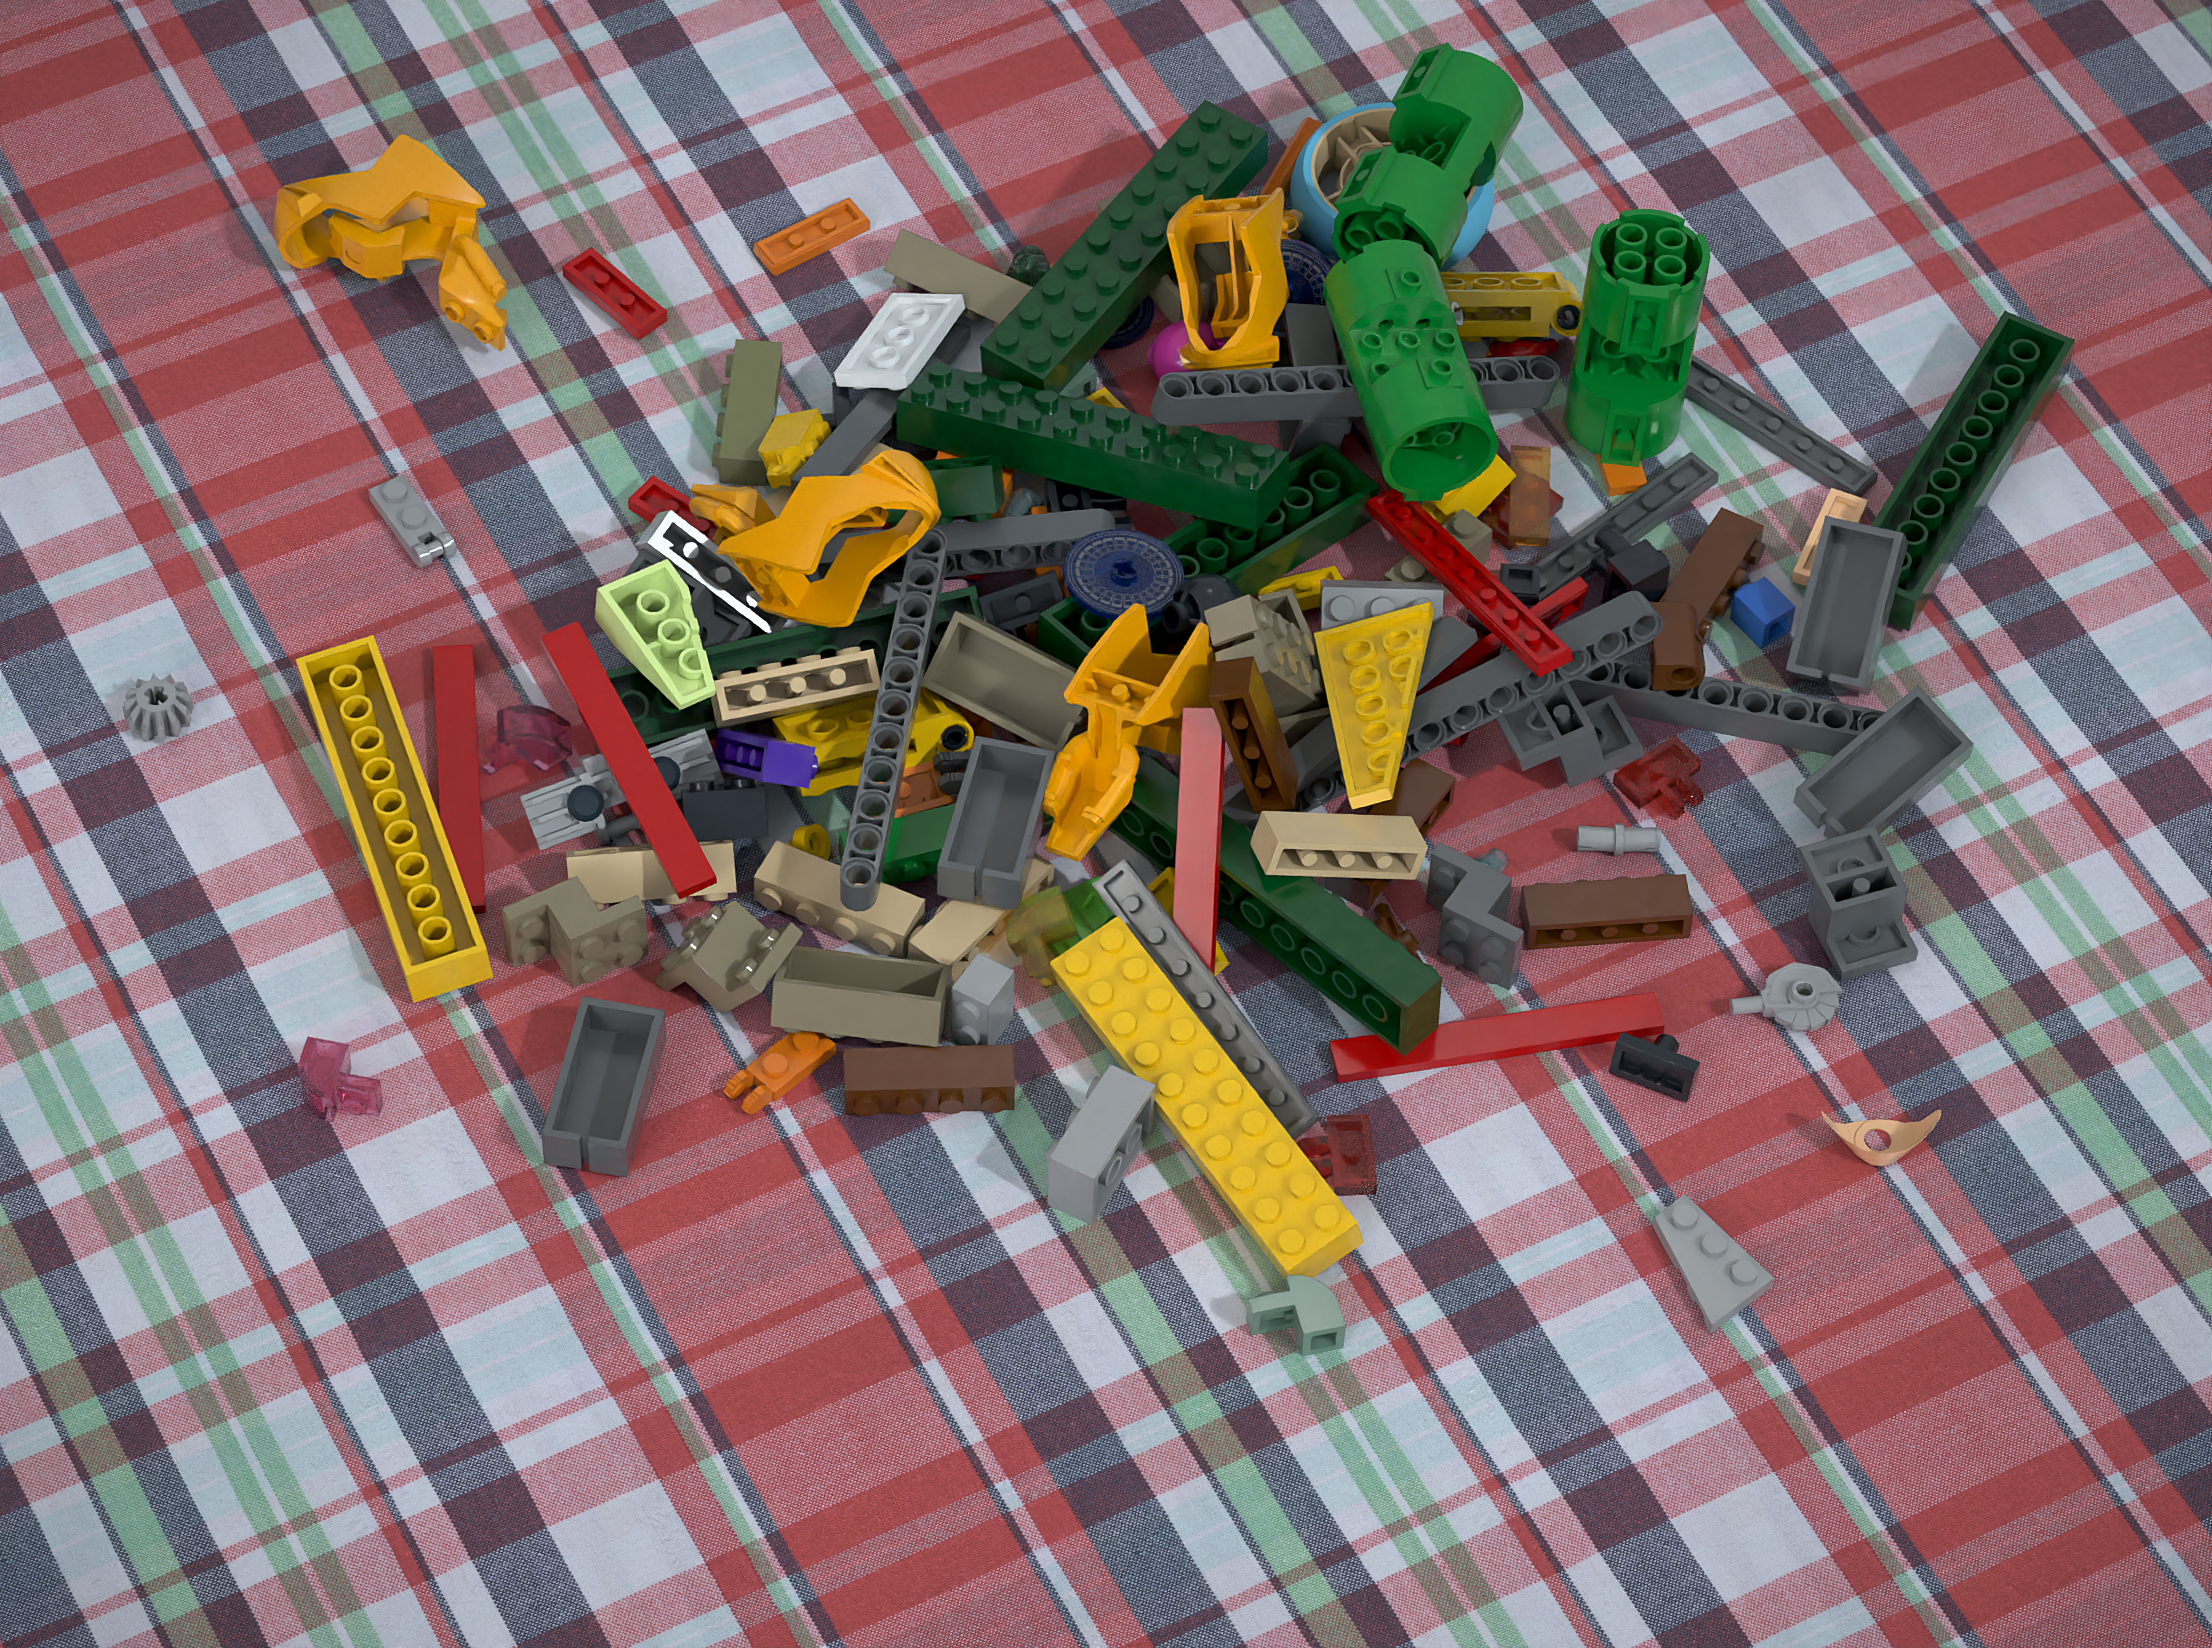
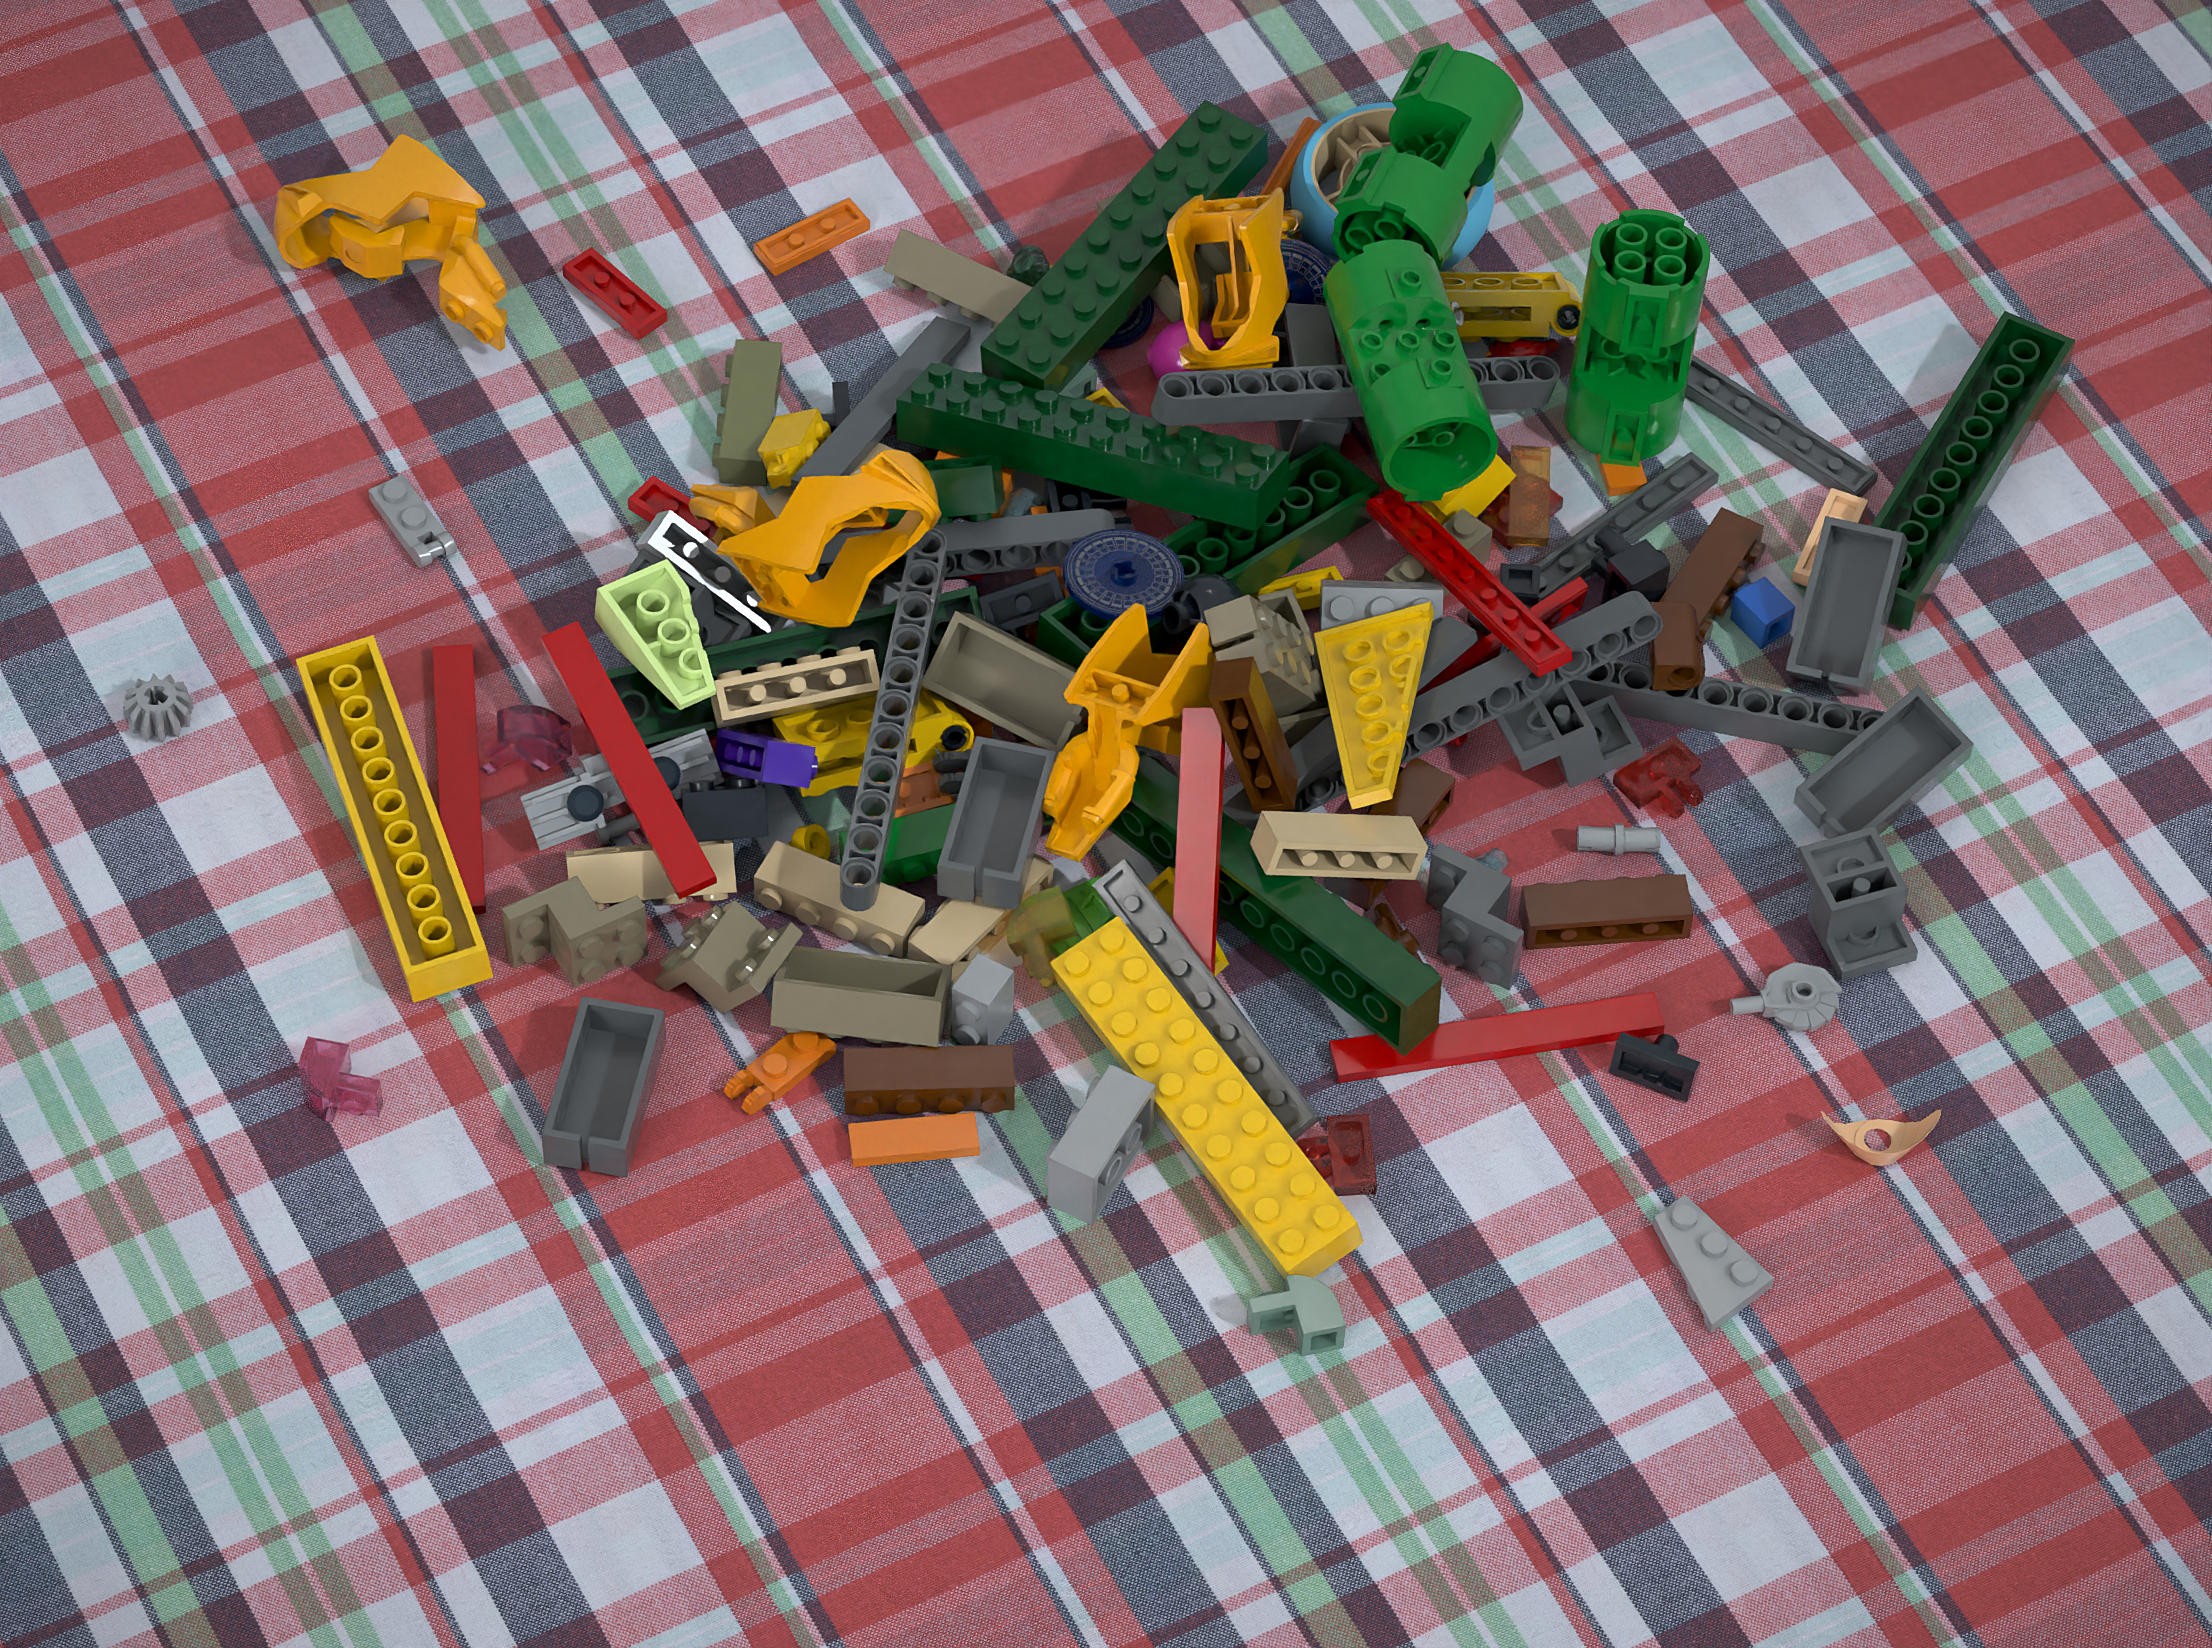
(899, 341): white plate -> none
(913, 1139): none -> orange tile

